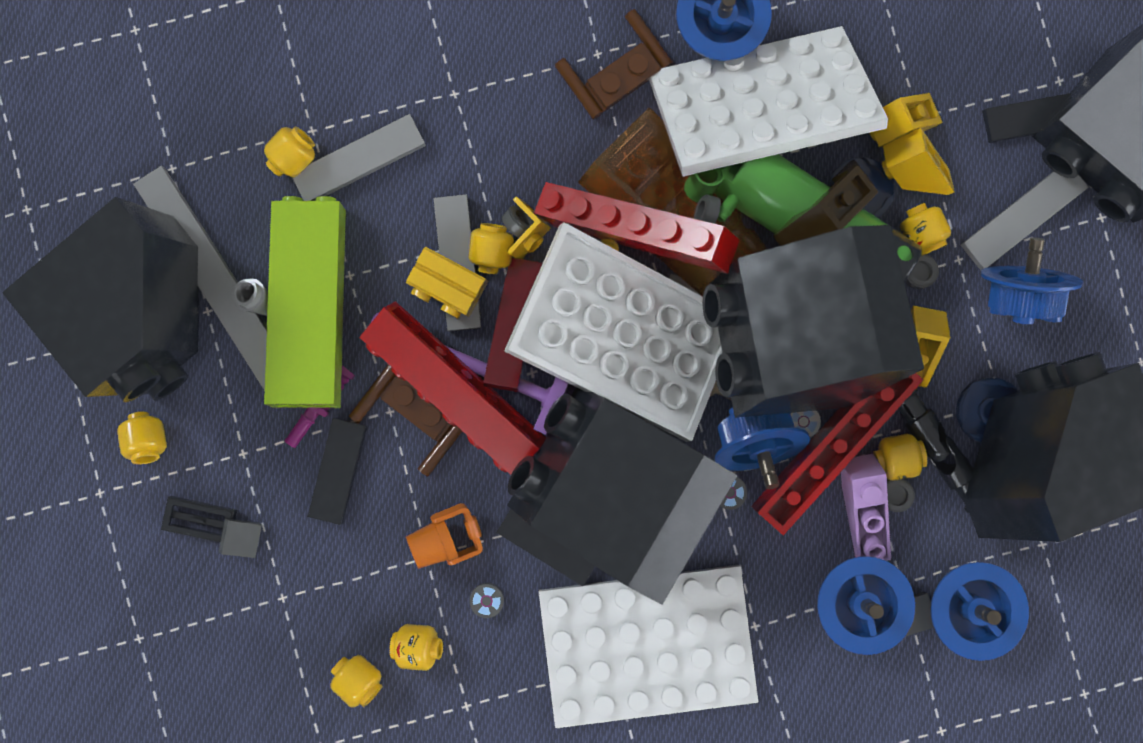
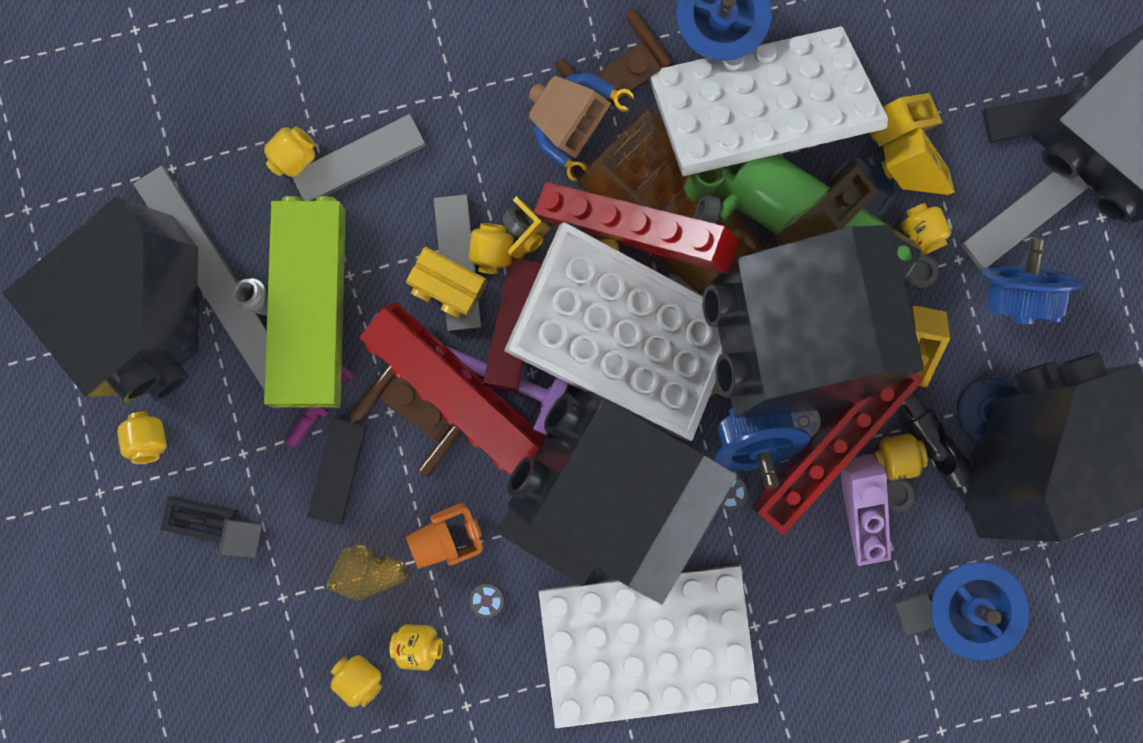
(363, 575): none -> clear yellow slope
(569, 113): none -> medium nougat torso
(866, 605): blue piece -> none

